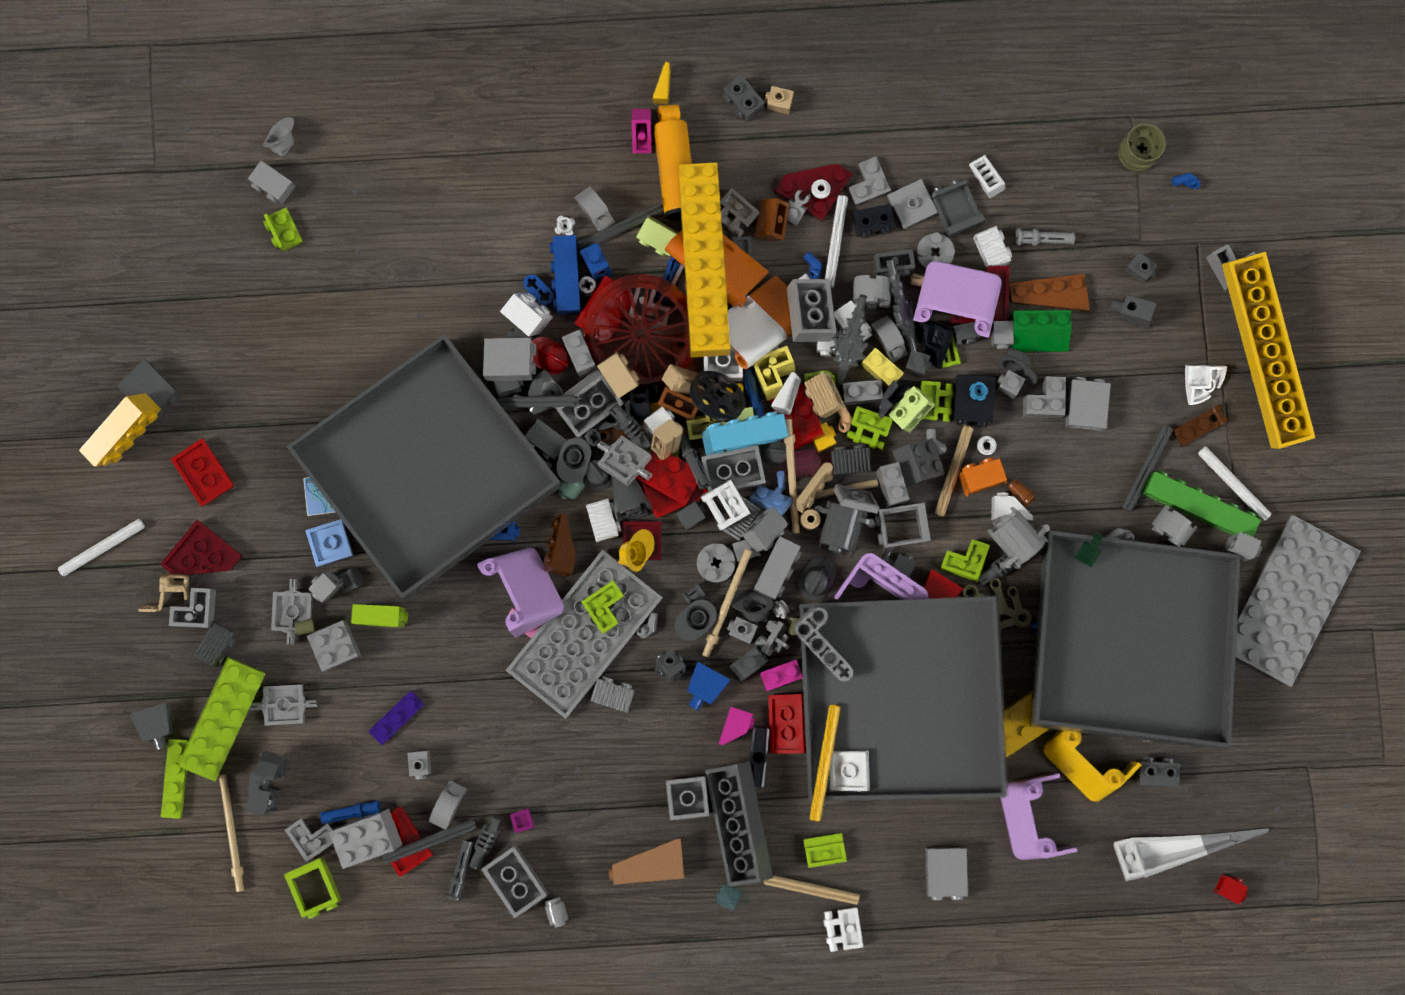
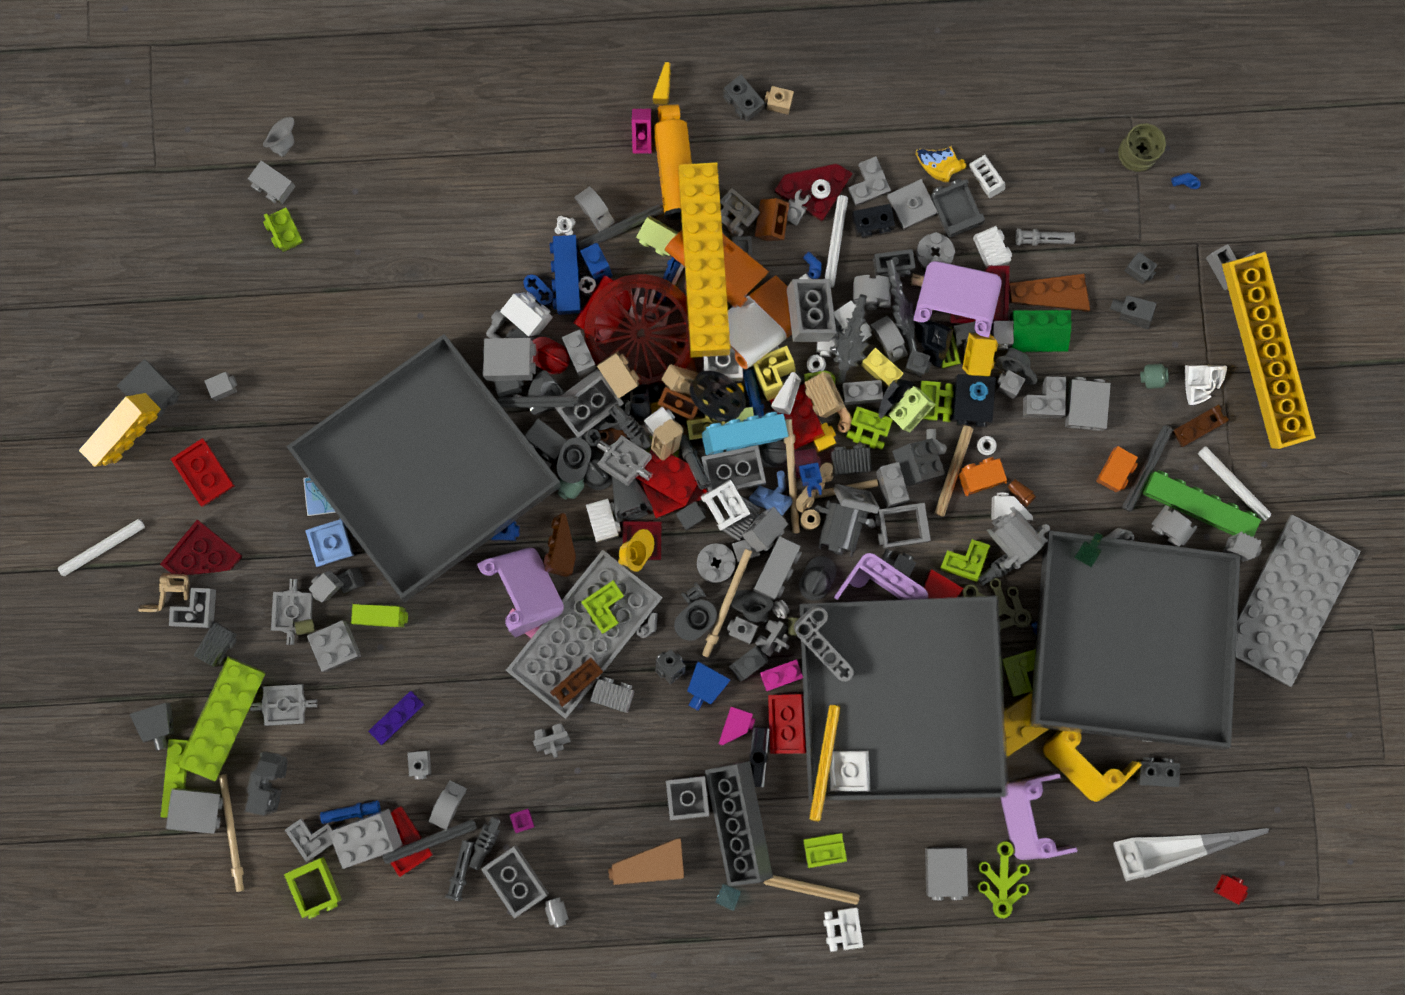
(193, 810): none -> light grey brick
(221, 386): none -> light grey brick
(497, 321): none -> light grey plate
(551, 743): none -> light grey hips
(577, 681): none -> reddish brown plate
(811, 477): none -> blue plate
(818, 358): none -> white plate
(940, 163): none -> yellow arm
(979, 355): none -> yellow brick
(1003, 883): none -> lime plant
(1016, 671): none -> lime plate
(1117, 469): none -> orange brick
(1154, 376): none -> sand green head

